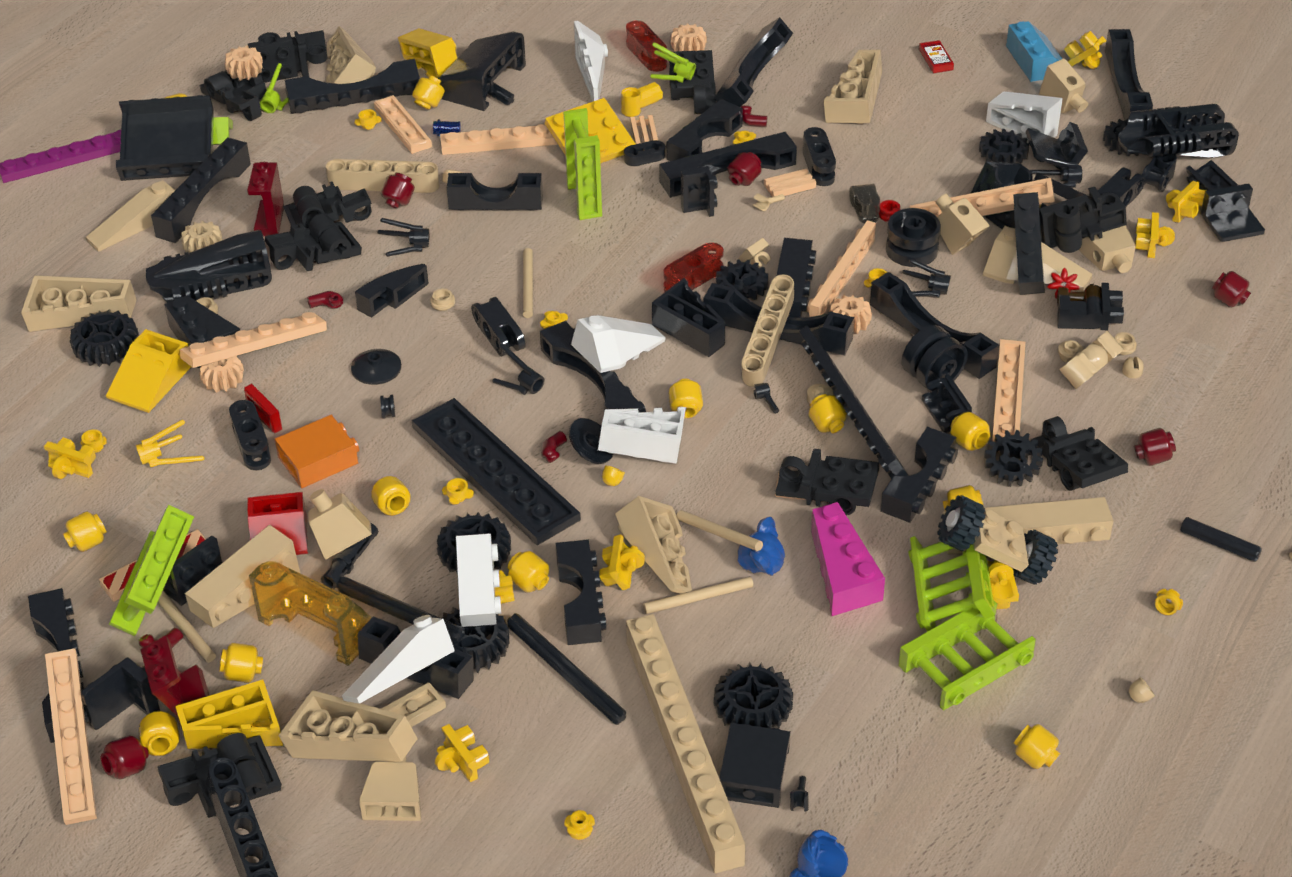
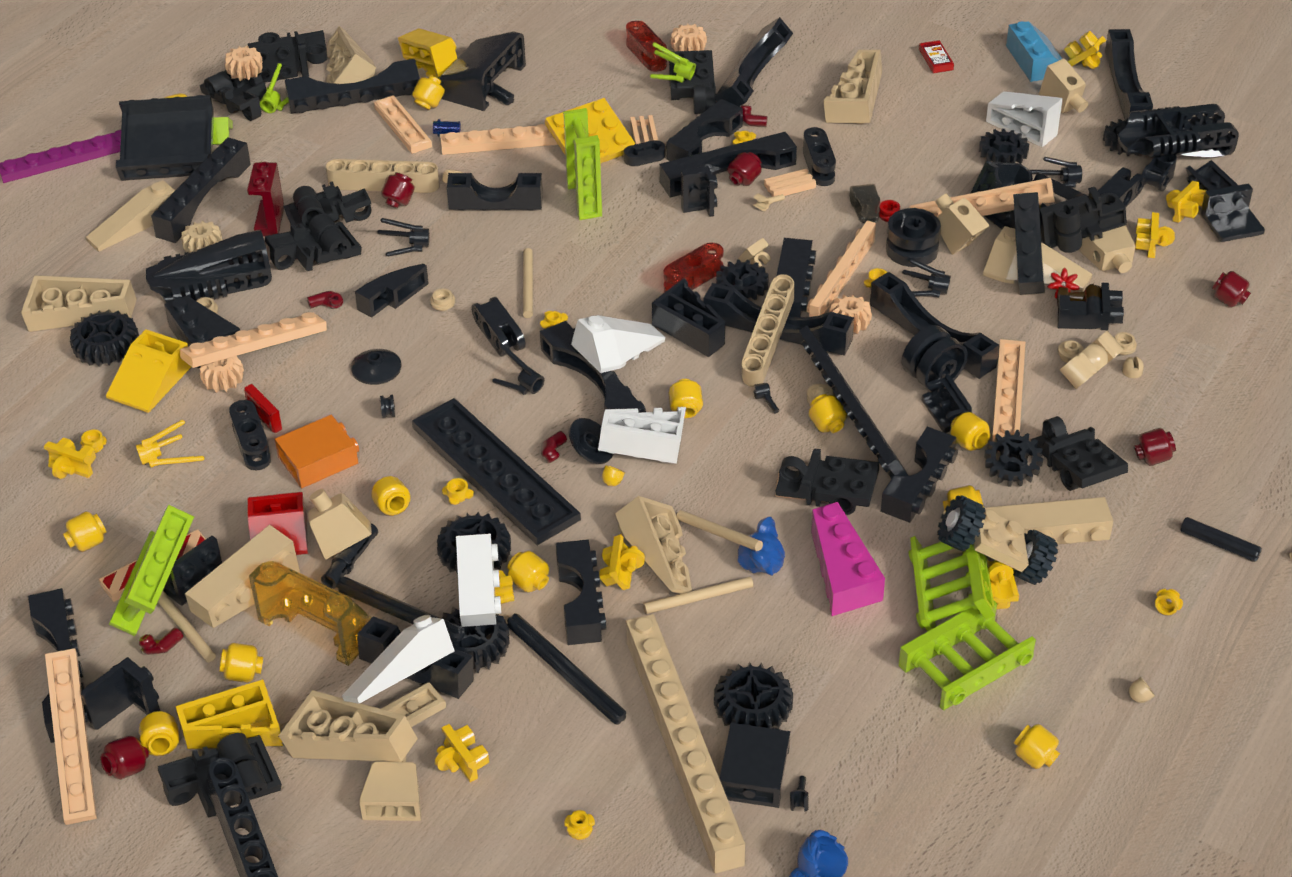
(167, 681): dark red panel -> none
(367, 119): yellow plate -> none
(590, 56): white wedge -> none
(634, 99): yellow piece -> none
(1067, 147): black bracket -> none

